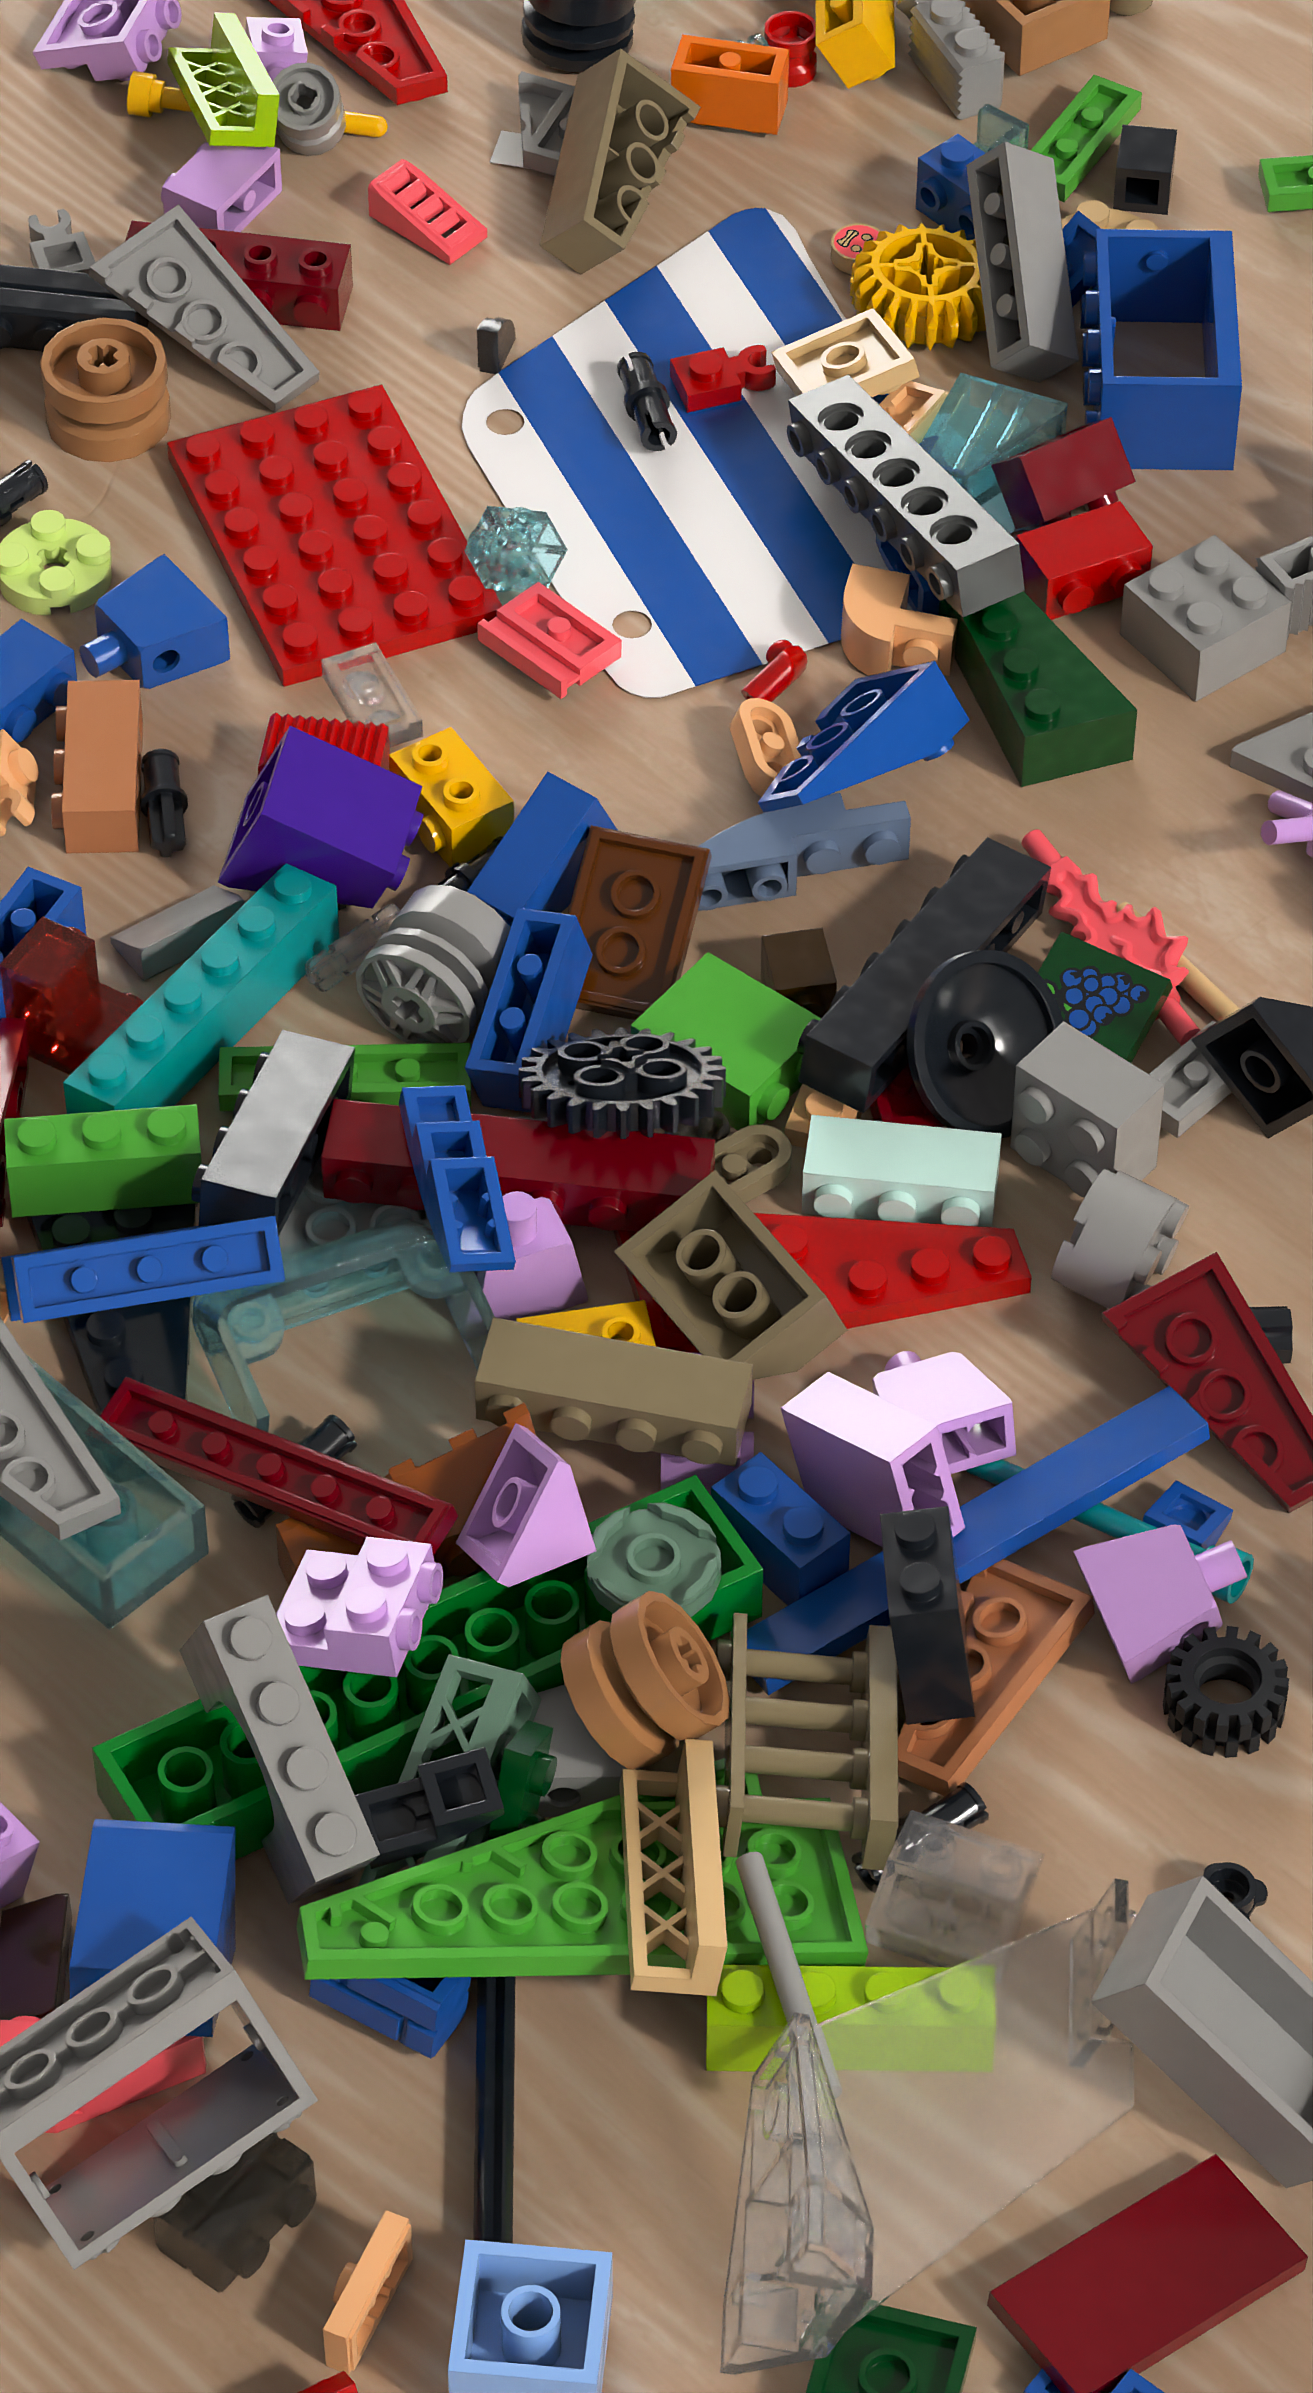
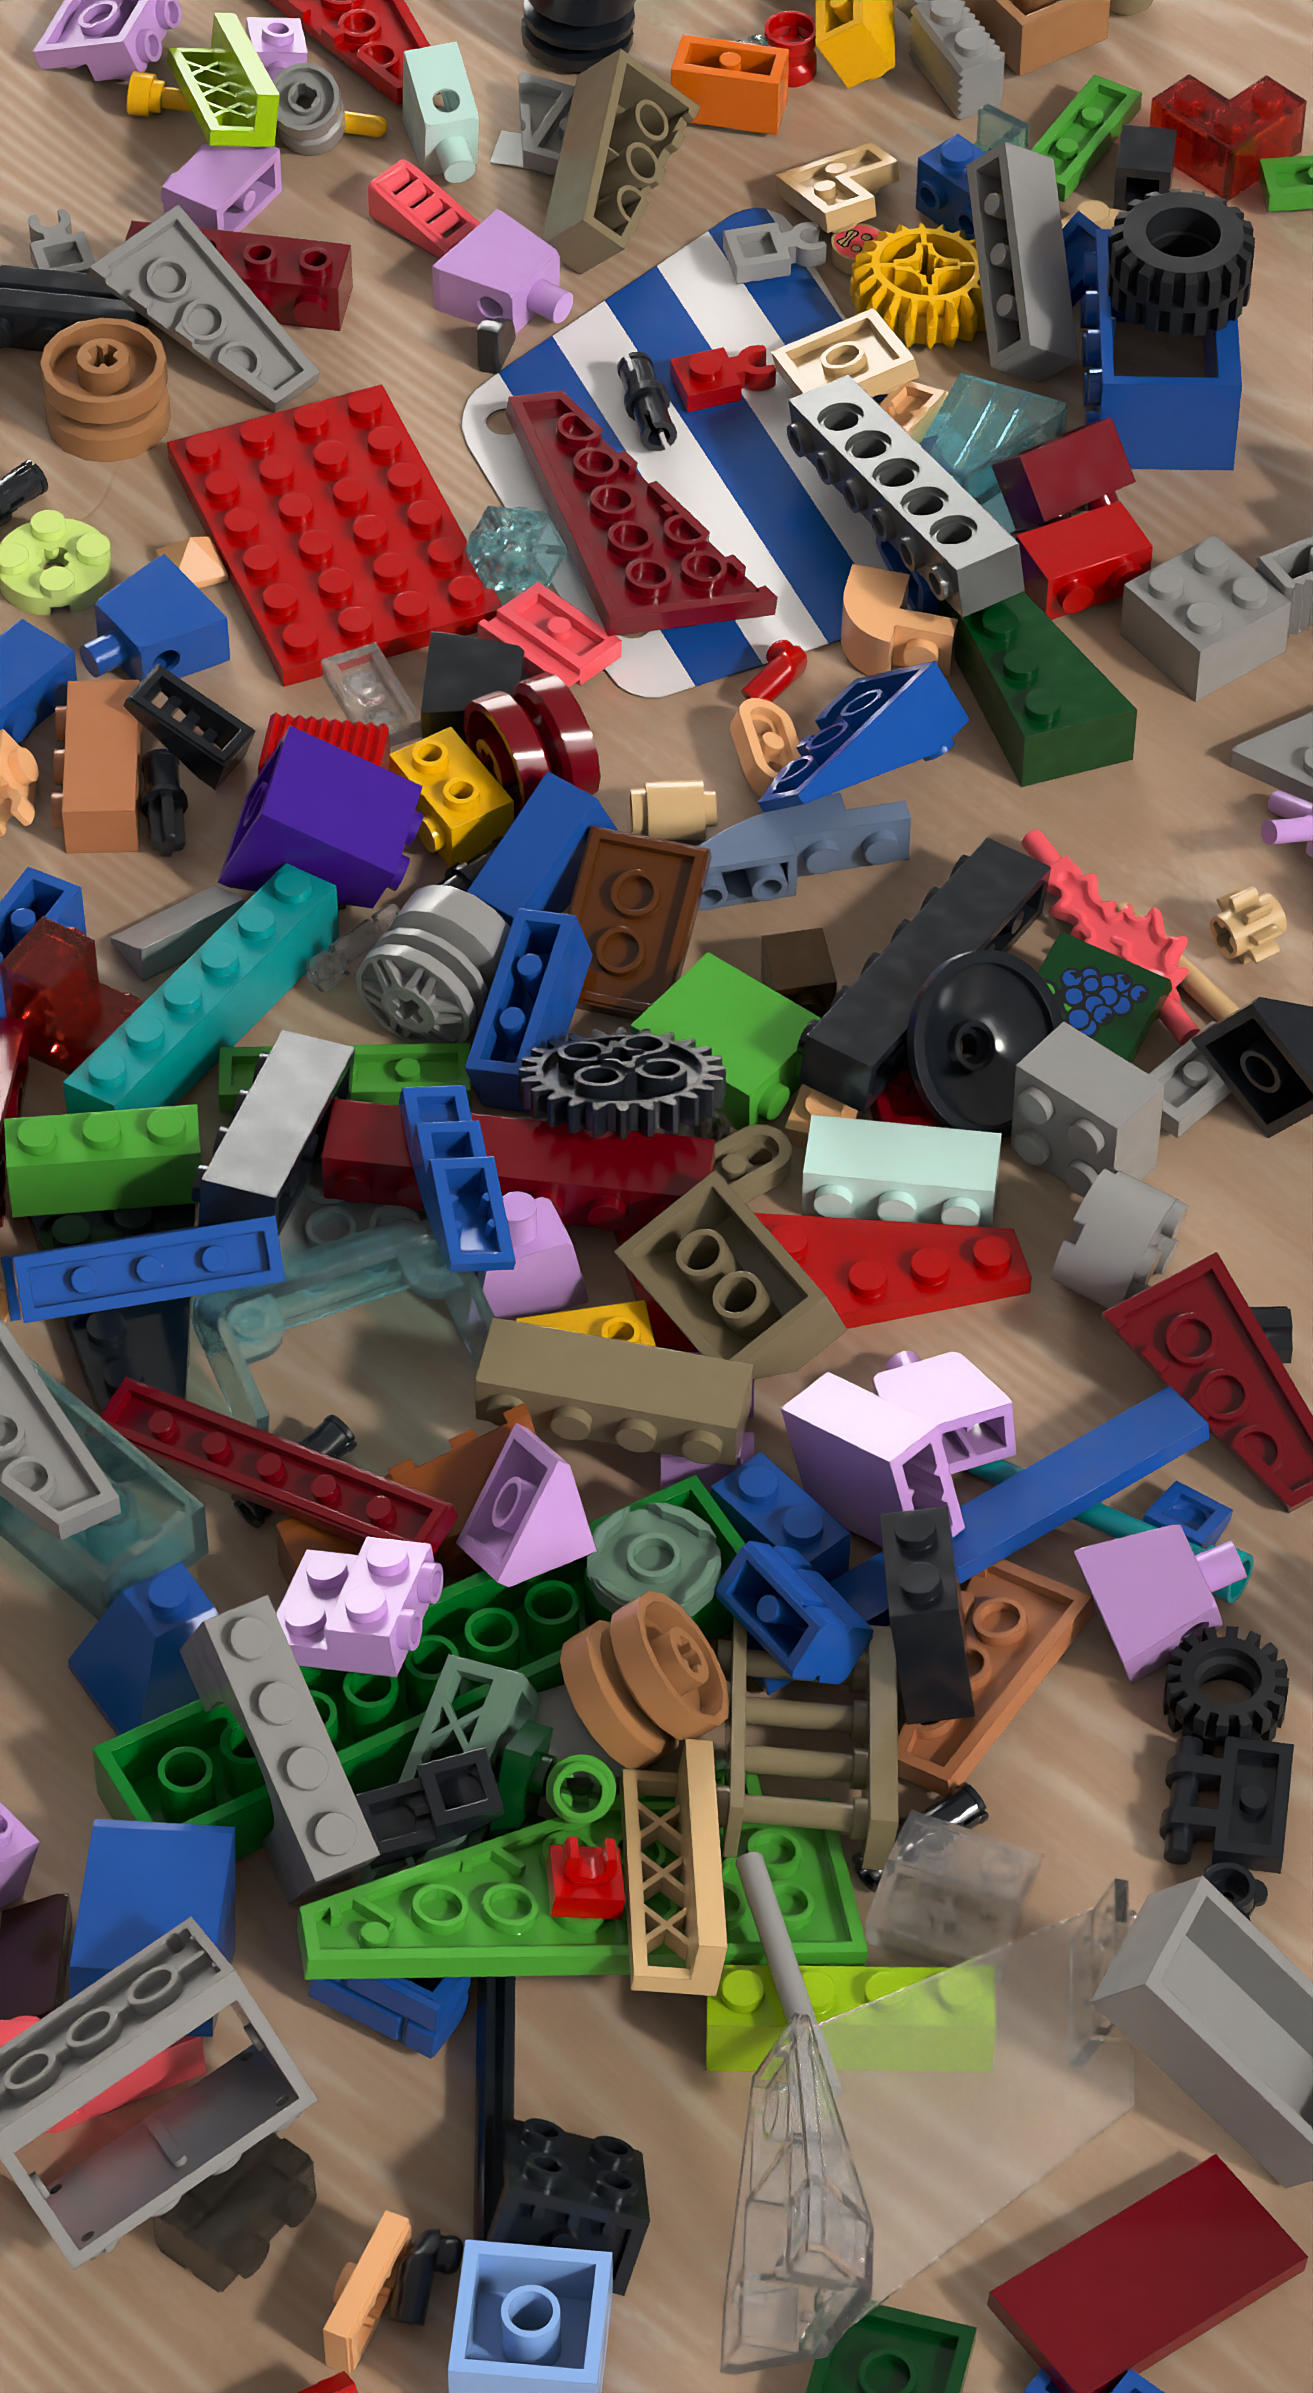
(133, 1653): none -> blue slope
(192, 750): none -> black slope
(197, 560): none -> light nougat slope
(416, 2272): none -> black arm
(443, 136): none -> light aqua torso
(462, 671): none -> black torso
(501, 274): none -> lavender torso
(533, 734): none -> dark red wheel
(572, 2194): none -> black bracket
(581, 1804): none -> bright green cone
(585, 1880): none -> red tile
(629, 538): none -> dark red wing
(673, 810): none -> tan brick
(766, 253): none -> light grey plate
(793, 1613): none -> blue brick
(839, 187): none -> tan plate
(1180, 262): none -> black tyre
(1226, 138): none -> clear red brick
(1248, 925): none -> tan gear
(1251, 1802): none -> black plate

